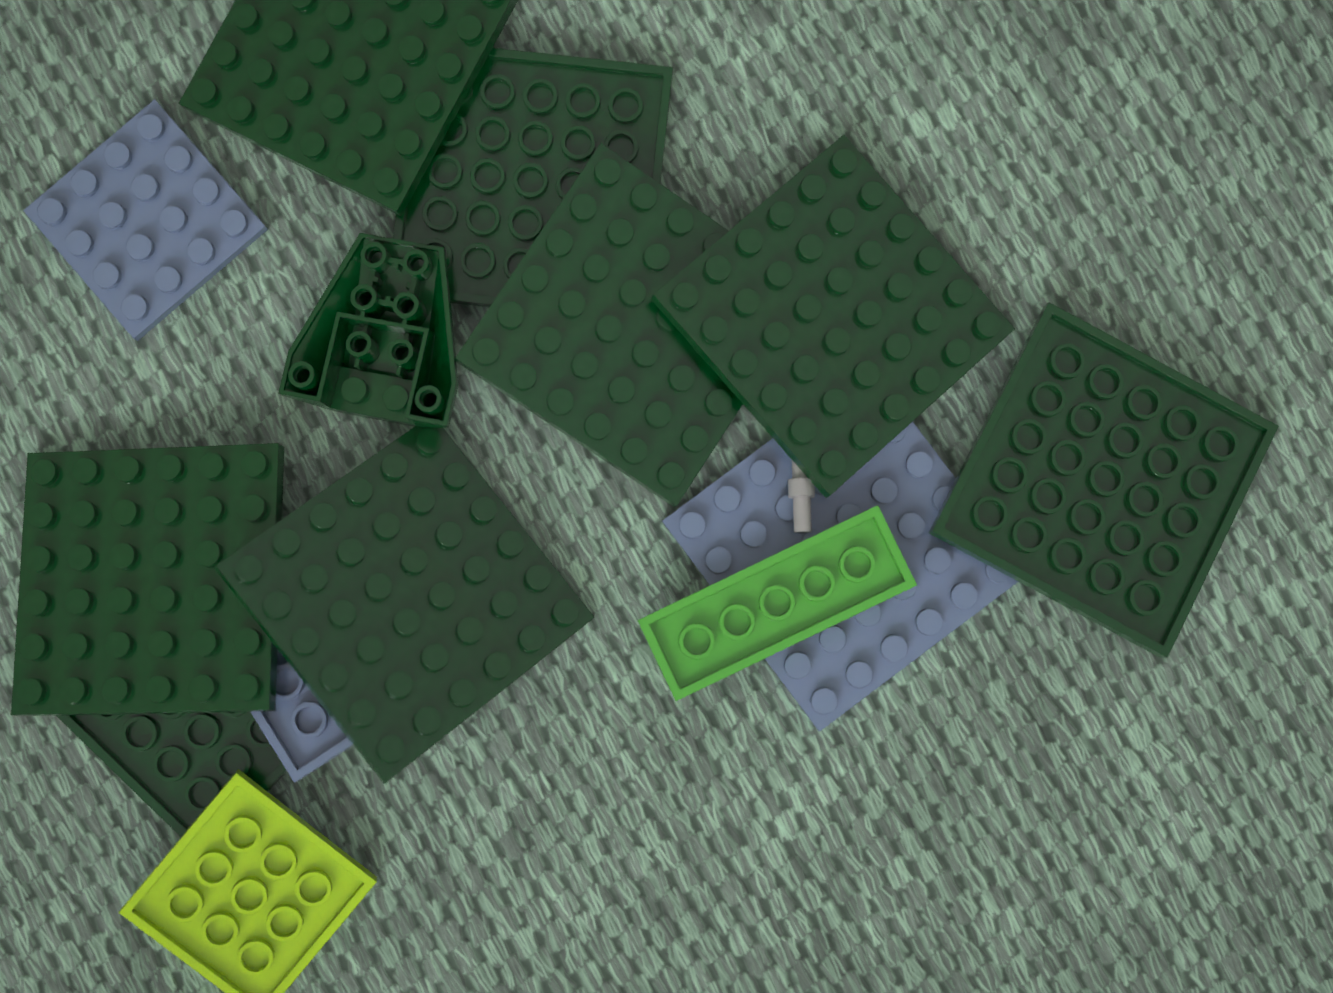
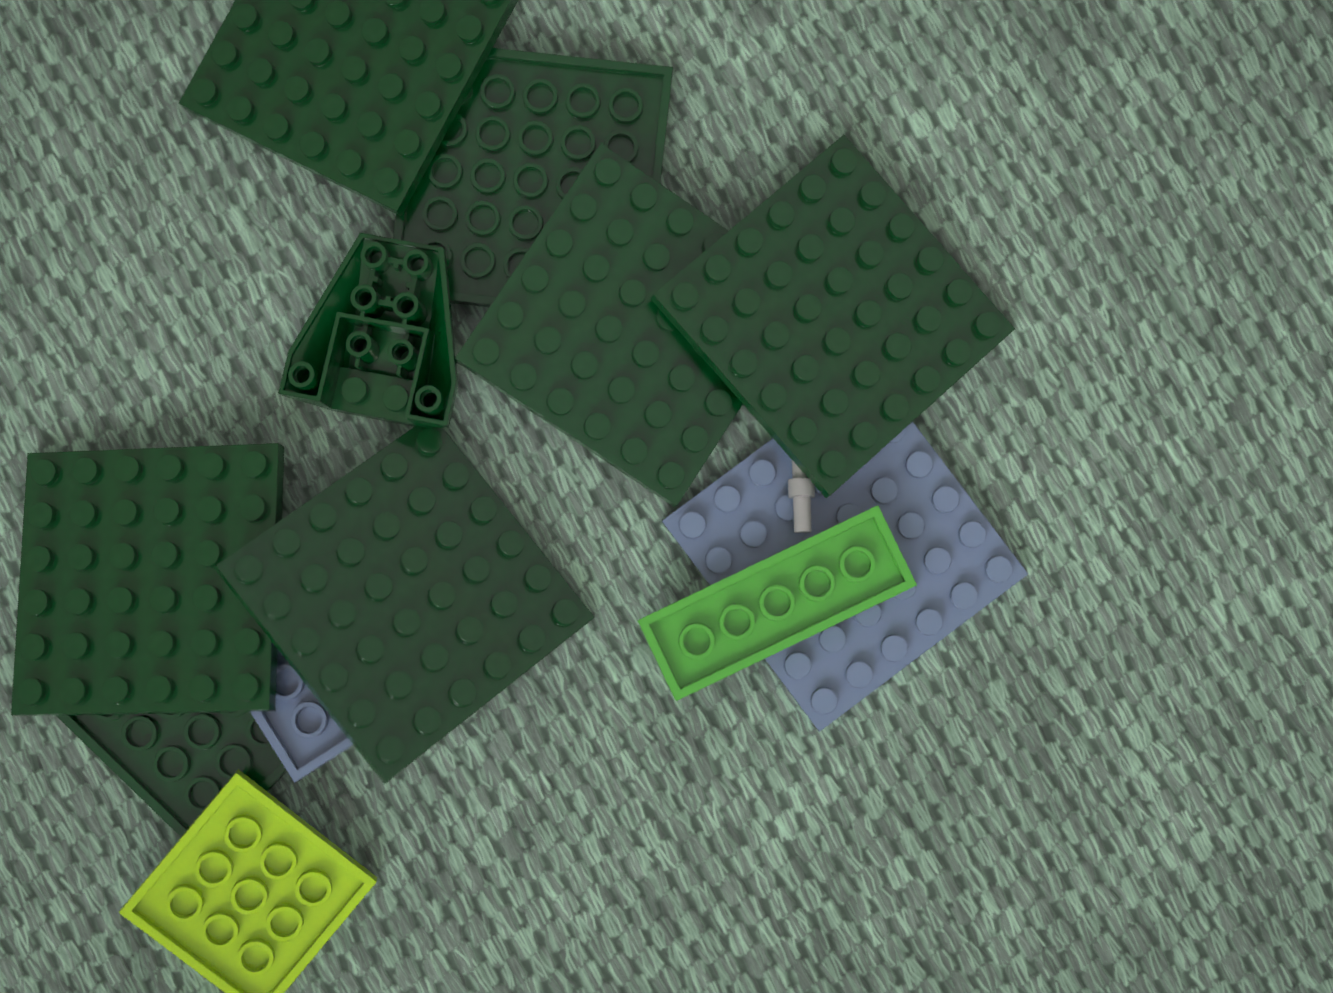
(145, 220): sand blue plate -> none
(1104, 480): dark green plate -> none

